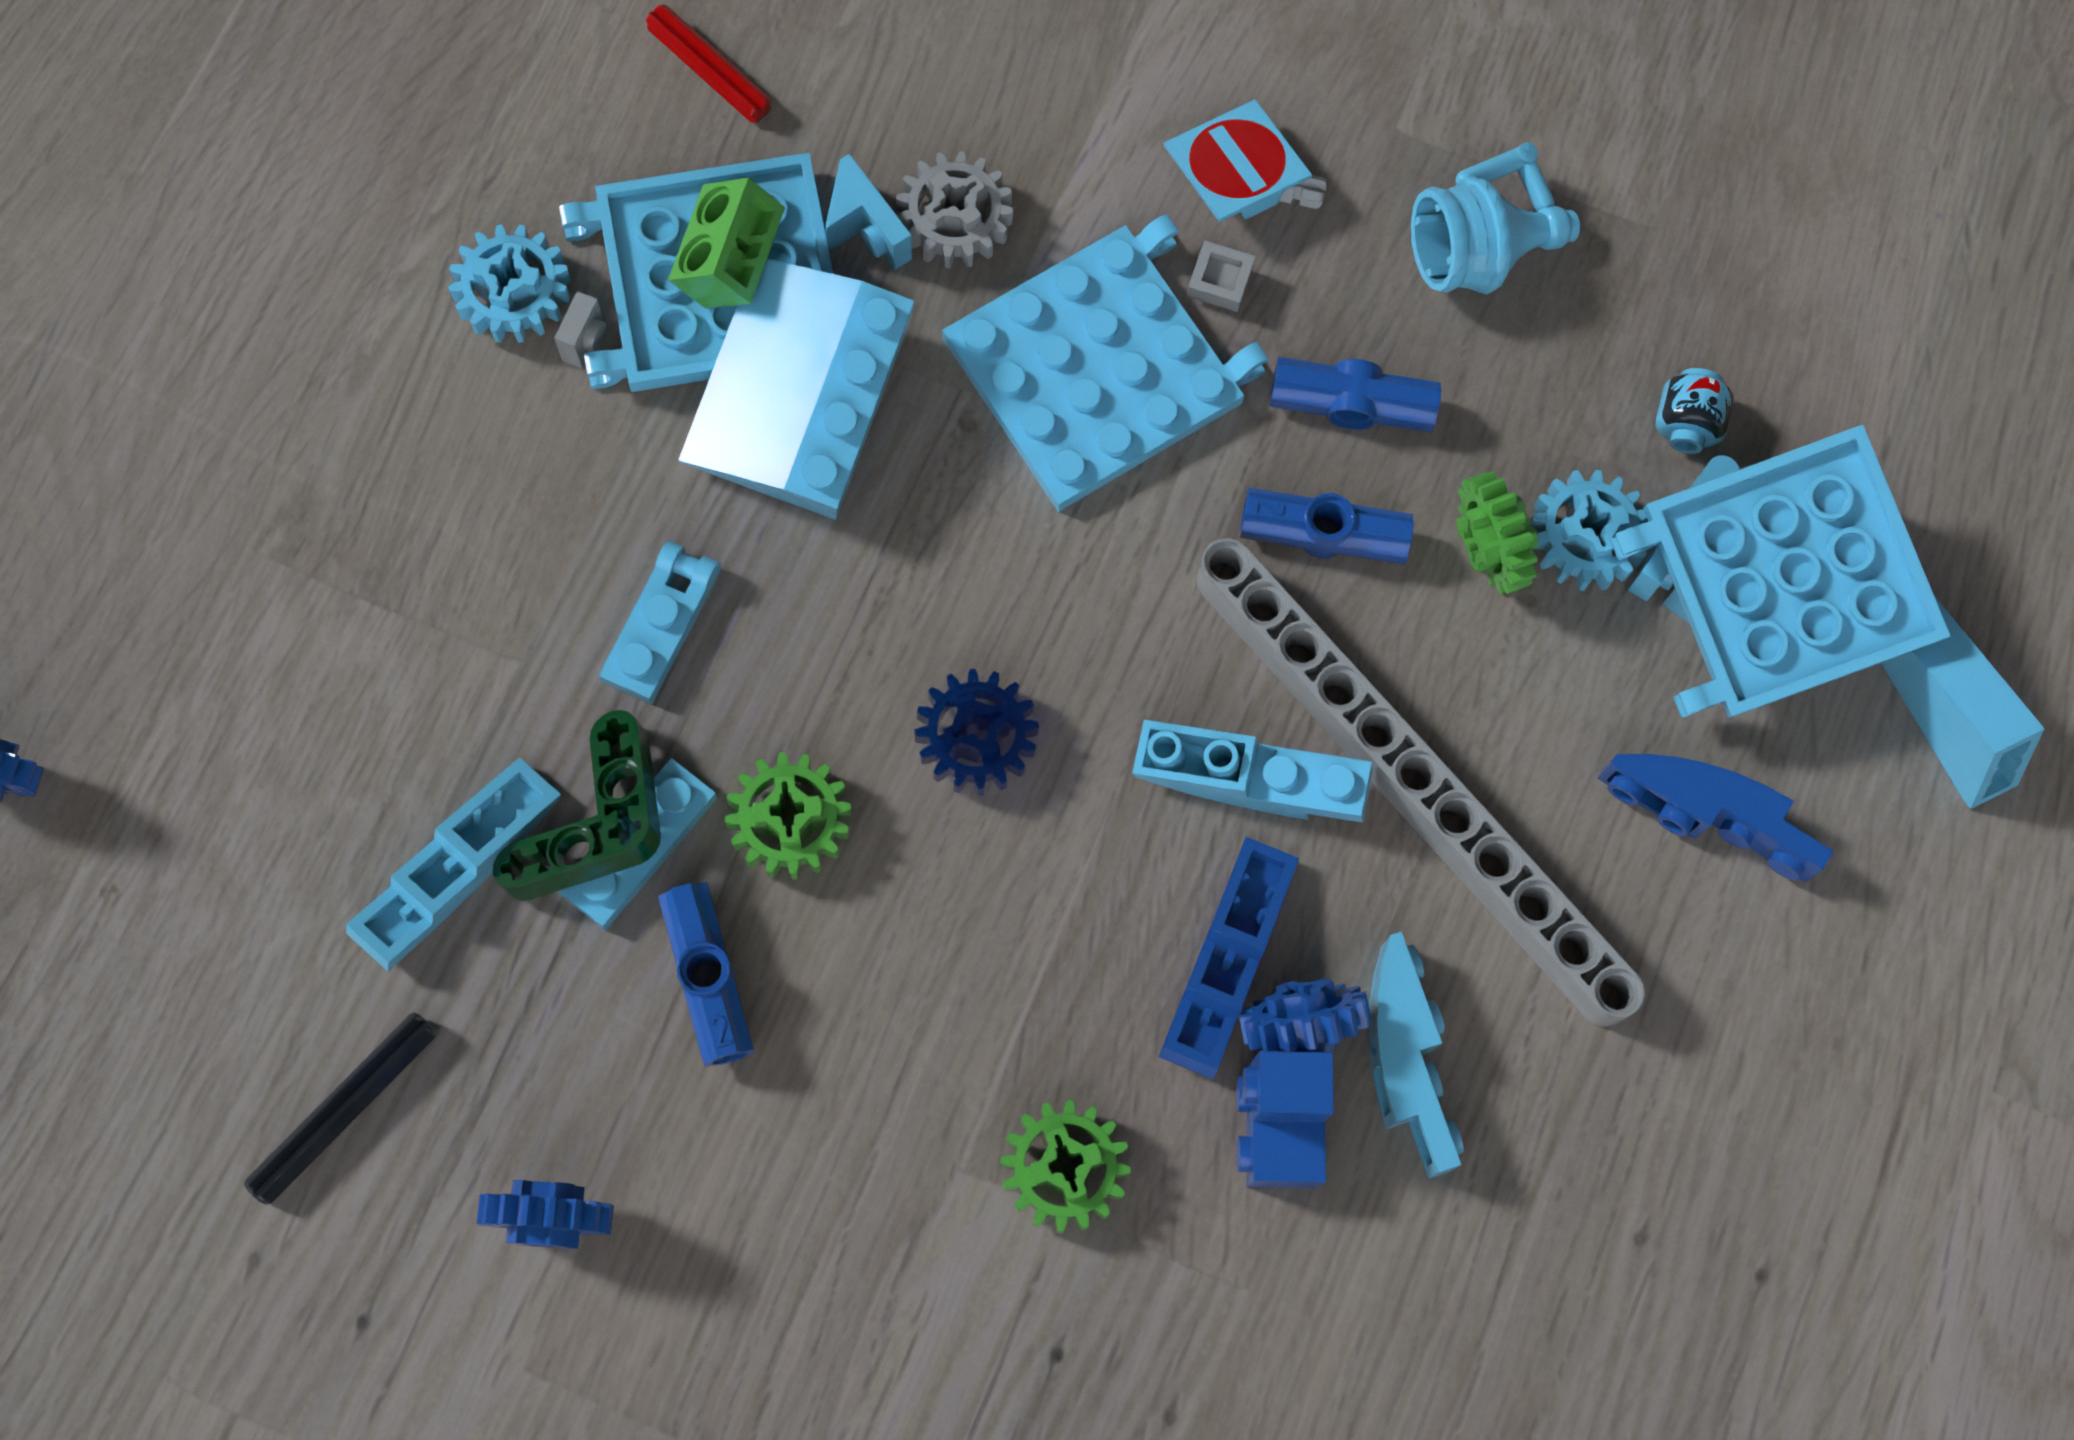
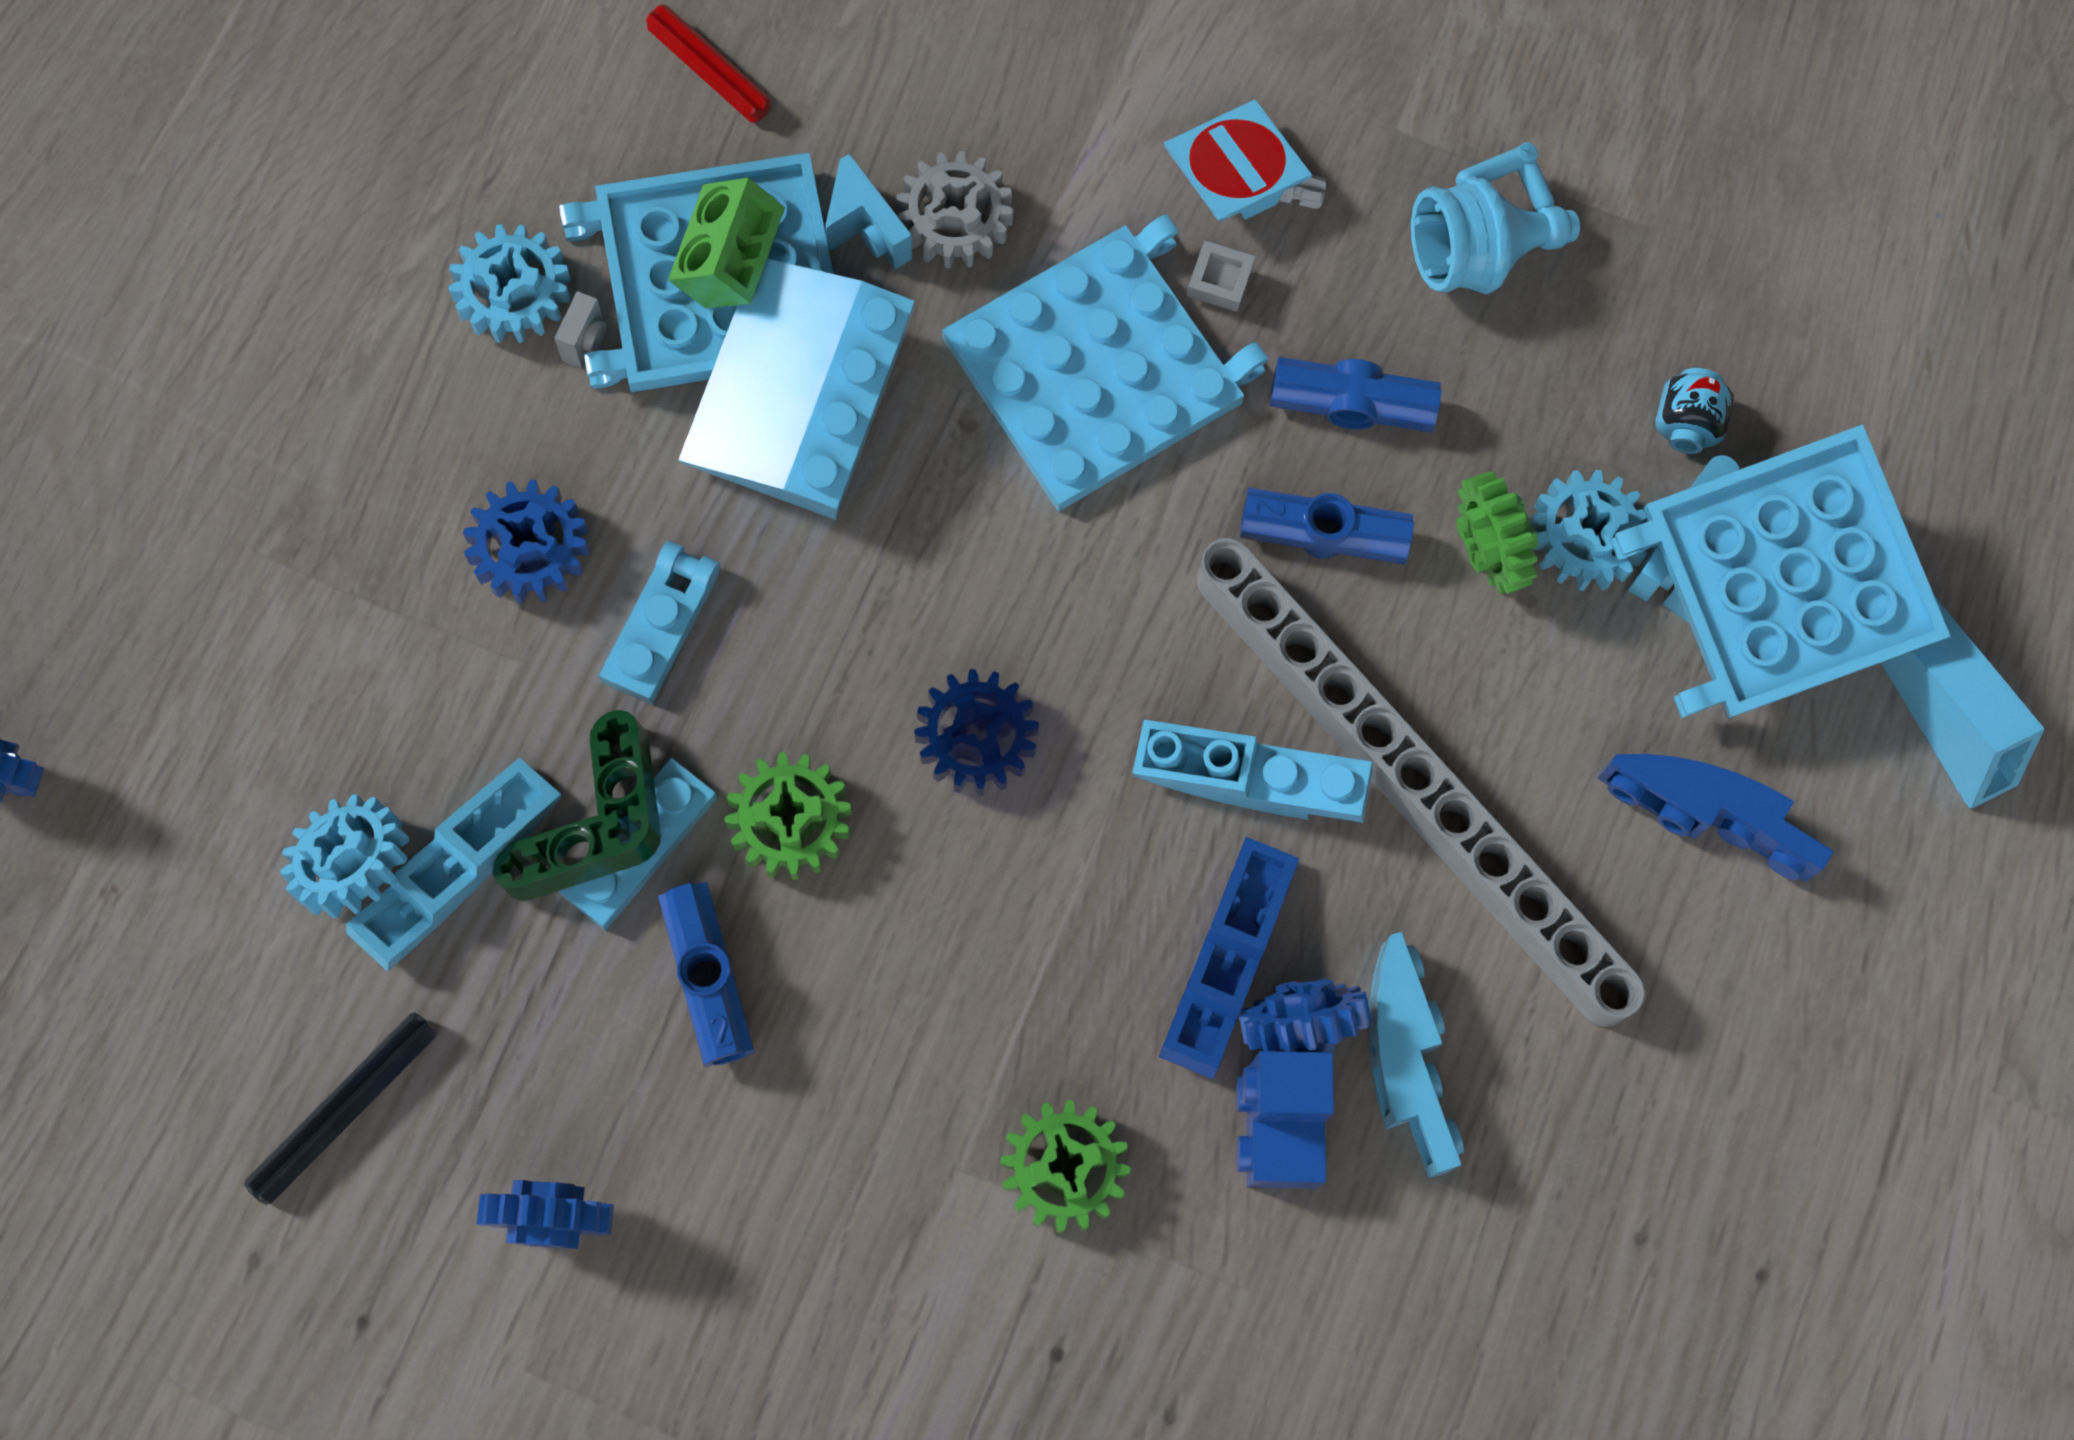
(344, 856): none -> medium azure gear
(532, 564): none -> blue gear

